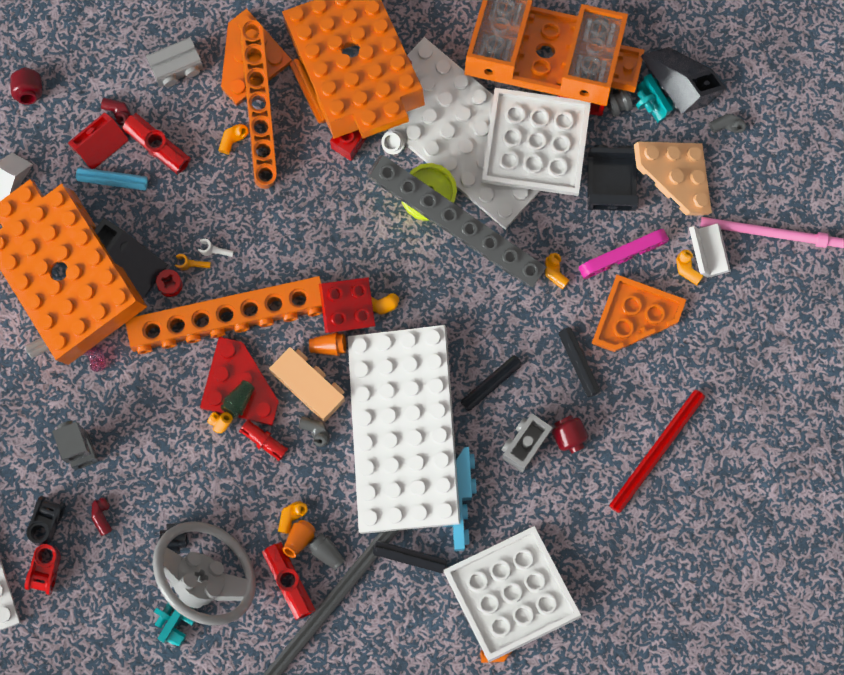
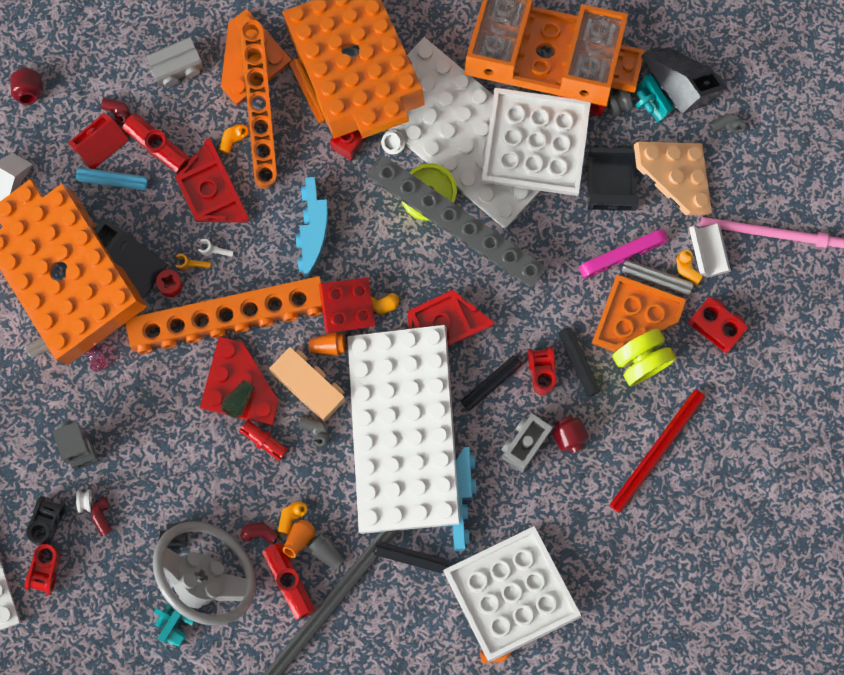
(84, 500): none -> white bush
(210, 188): none -> red wing
(219, 422): light orange arm -> none
(258, 529): none -> dark red arm
(312, 236): none -> medium azure slope
(454, 312): none -> red wing
(542, 366): none -> red piece
(552, 270): light orange arm -> none
(644, 357): none -> neon yellow wheel
(657, 277): none -> light grey axle
(714, 329): none -> red brick

